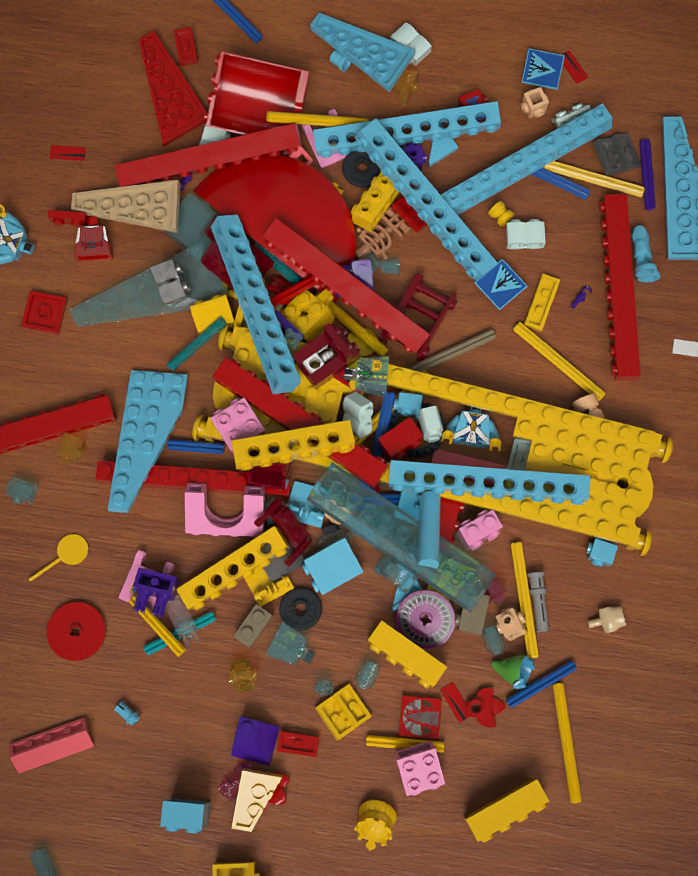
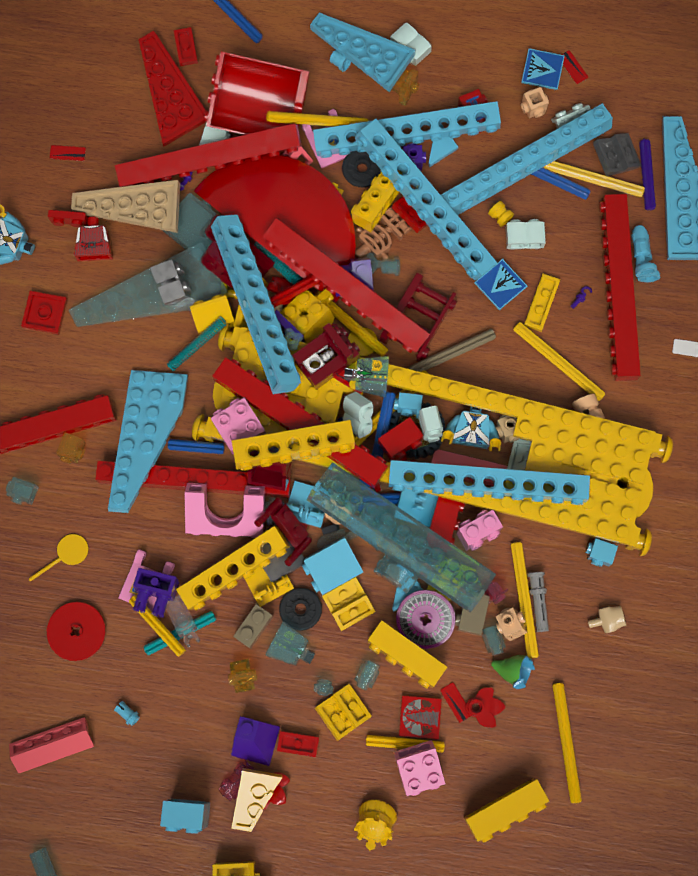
(348, 603): none -> yellow slope
(429, 529): medium azure brick -> none
(504, 431): none -> tan brick
(541, 684): blue axle -> none

